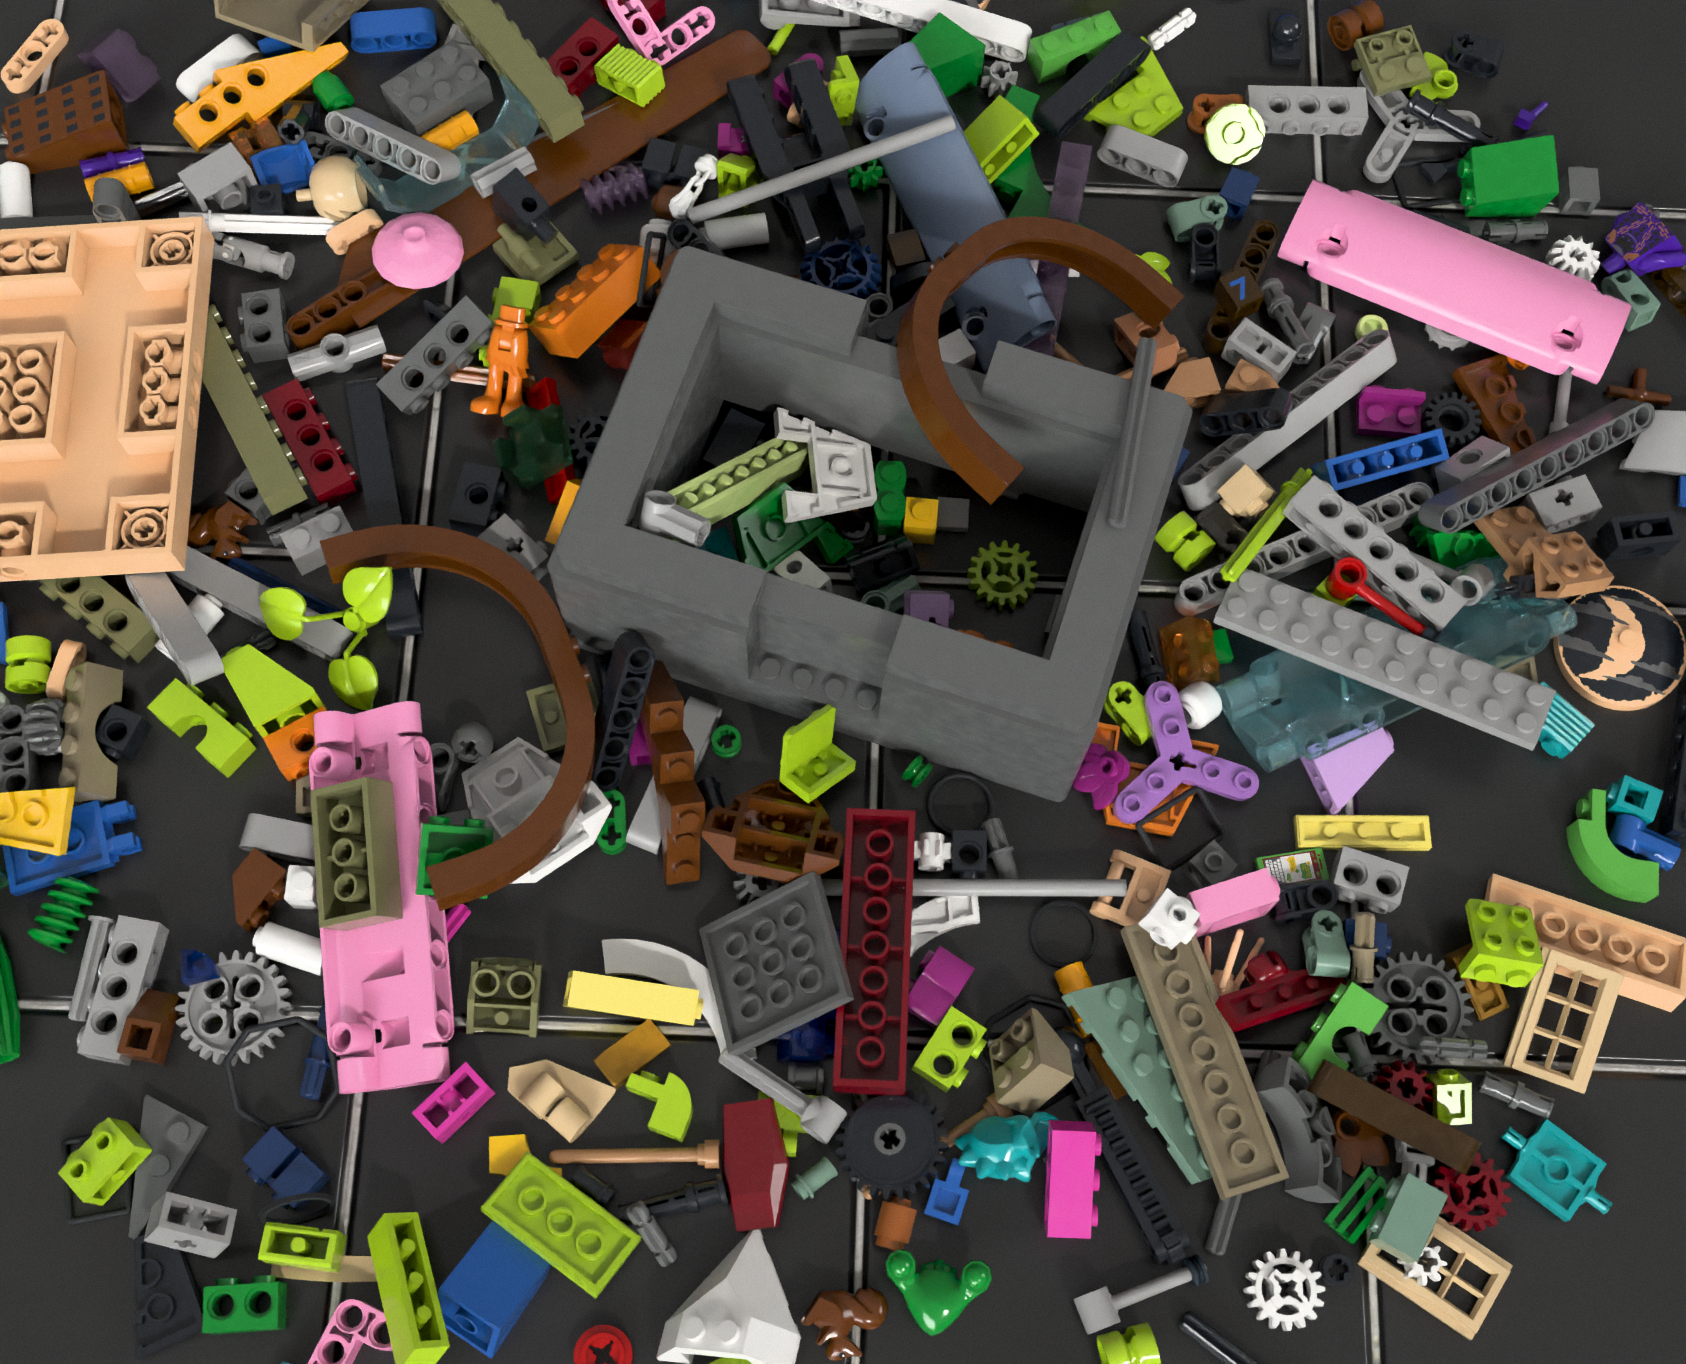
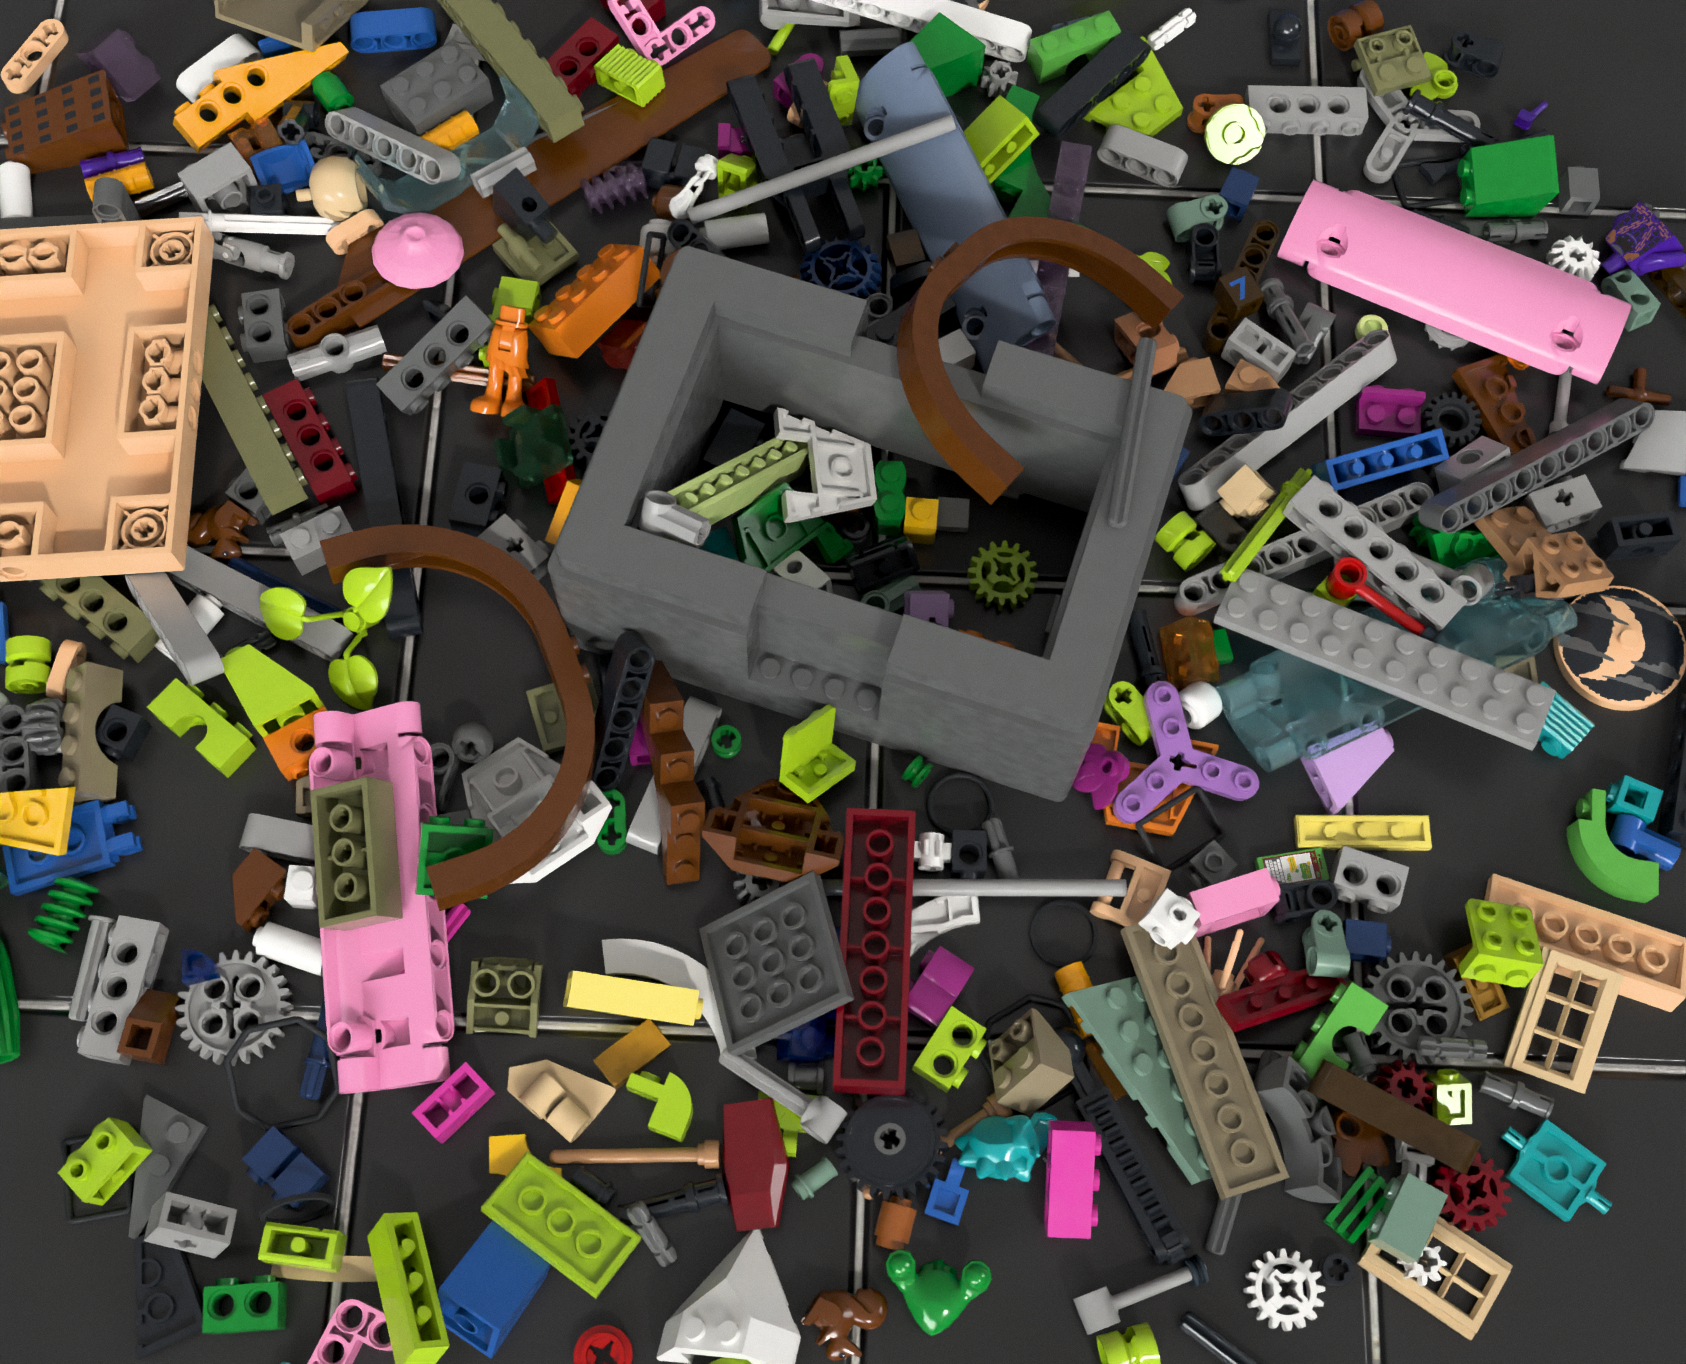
(1363, 948): dark tan axle -> none

